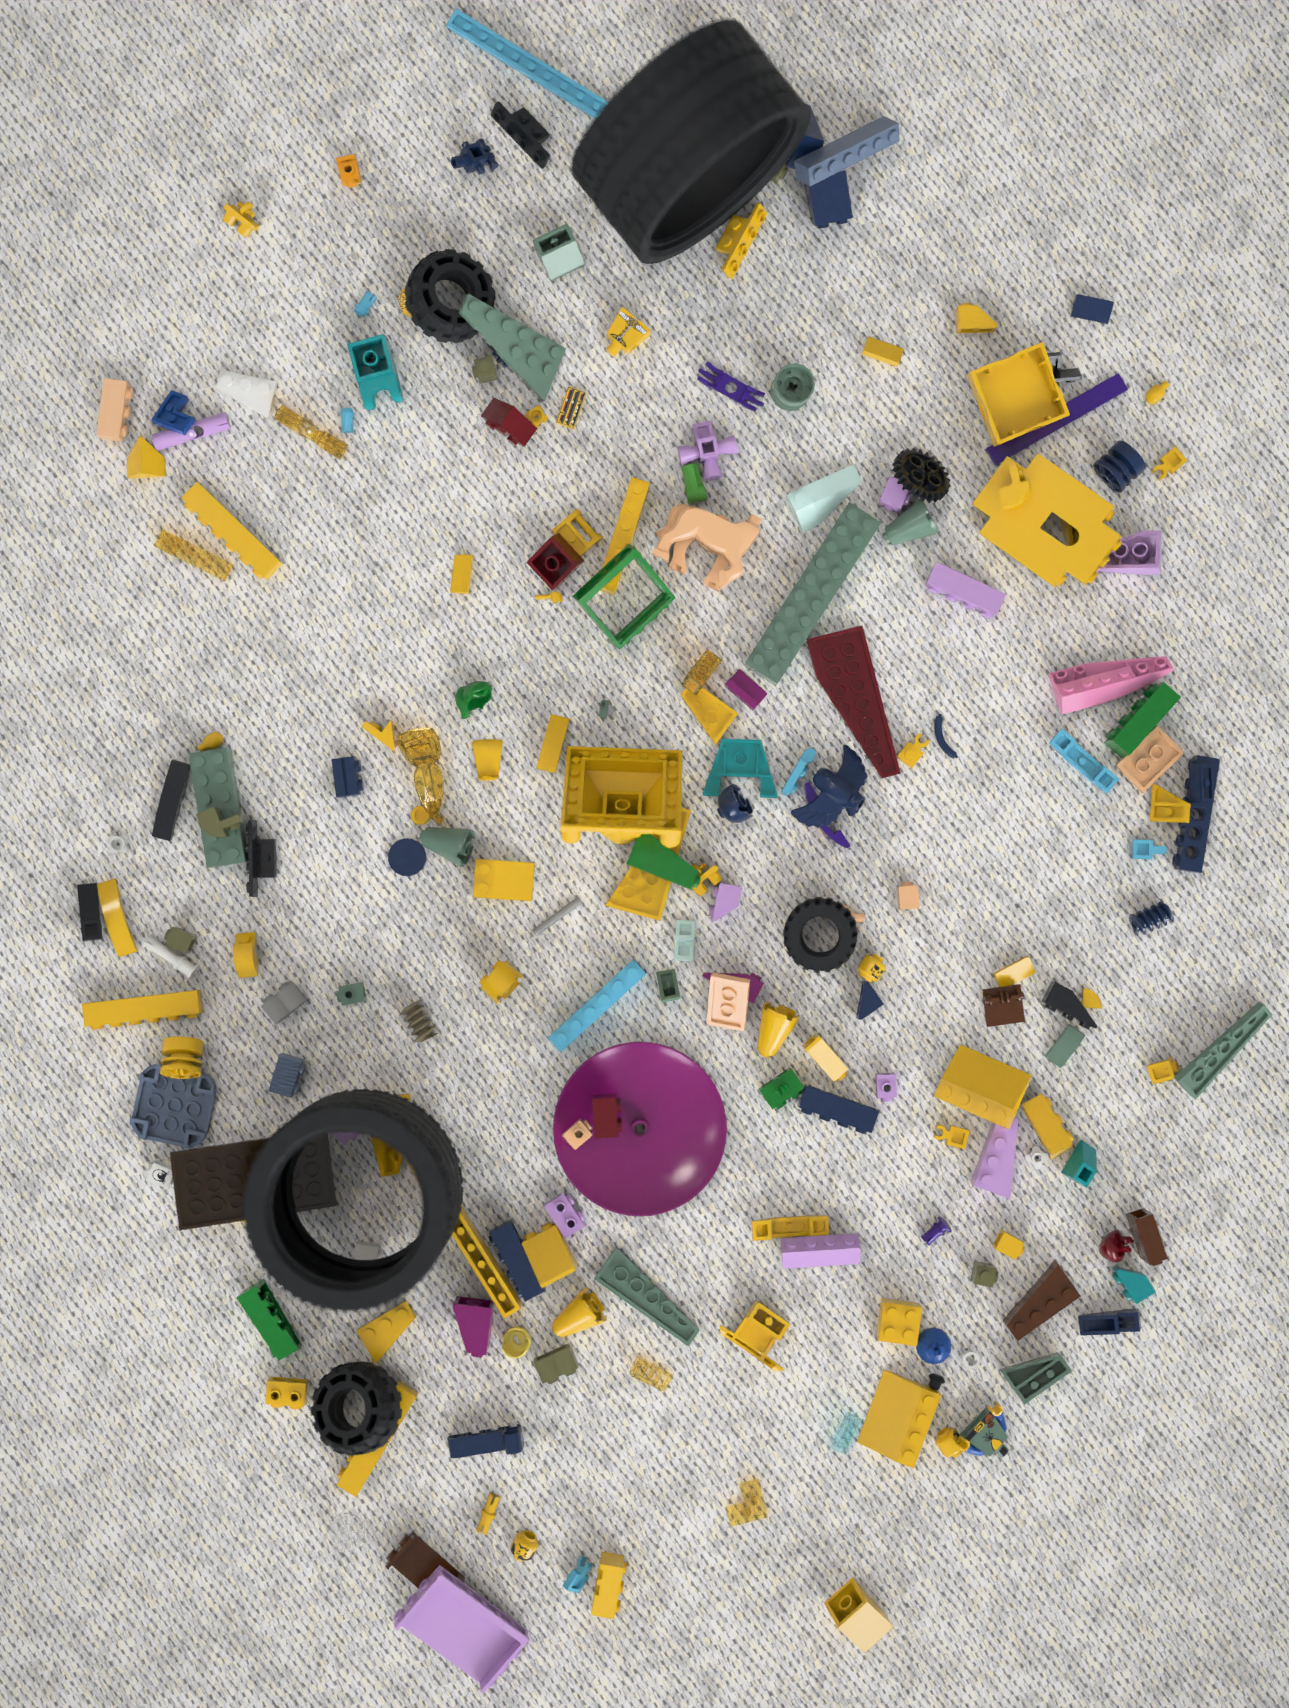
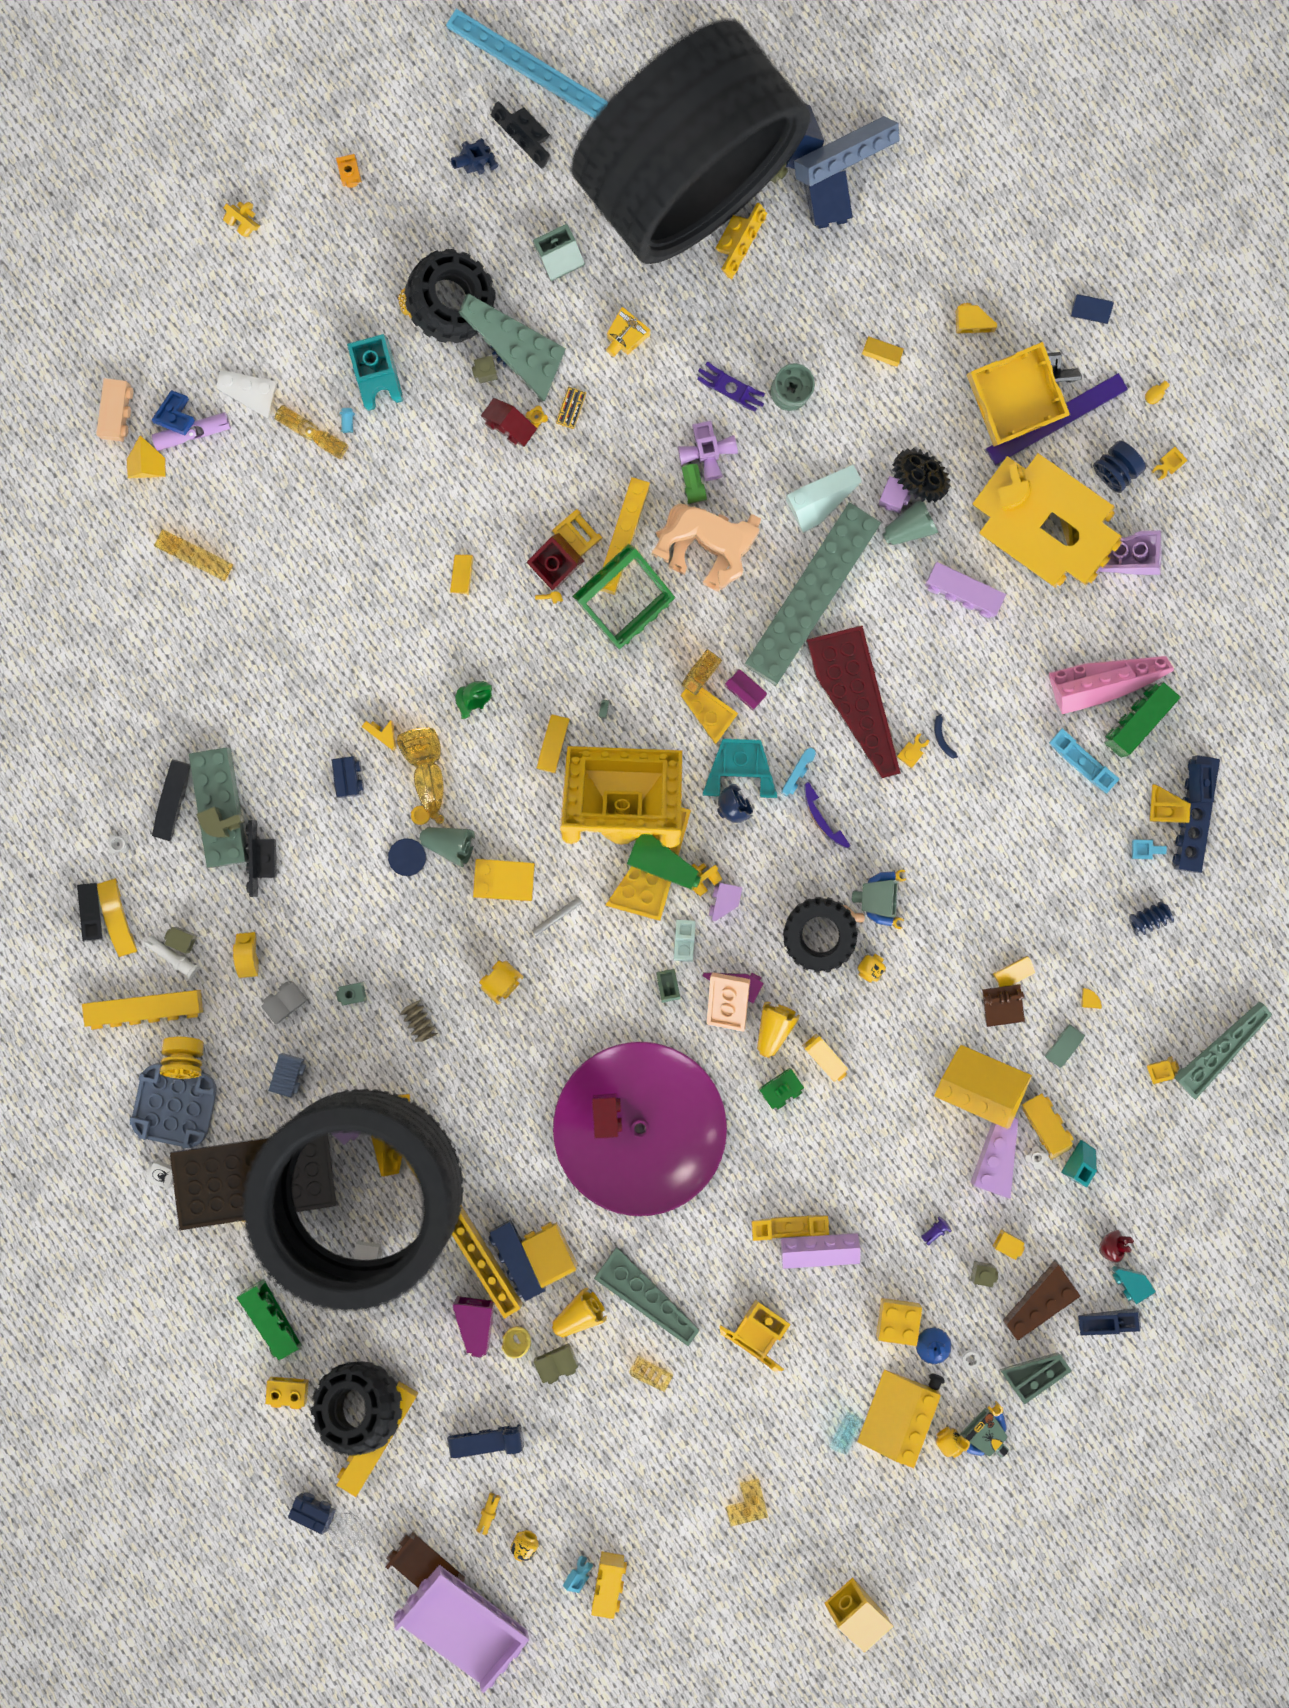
(211, 741): yellow cylinder -> none
(232, 531): yellow brick -> none
(312, 1513): none -> dark blue brick
(364, 304): medium azure pin -> none
(385, 1330): yellow wing -> none
(487, 758): yellow piece -> none
(565, 1214): lavender brick -> none
(578, 1133): light nougat brick -> none
(597, 1005): medium azure brick -> none
(837, 792): dark blue animal -> none
(838, 1108): dark blue brick -> none
(868, 1001): dark blue slope -> none
(880, 898): none -> sand green torso
(883, 1079): lavender brick -> none
(907, 896): light nougat brick -> none
(954, 1136): yellow plate -> none
(1065, 1000): black slope -> none
(1147, 1237): reddish brown brick -> none
(1150, 759): light nougat plate -> none

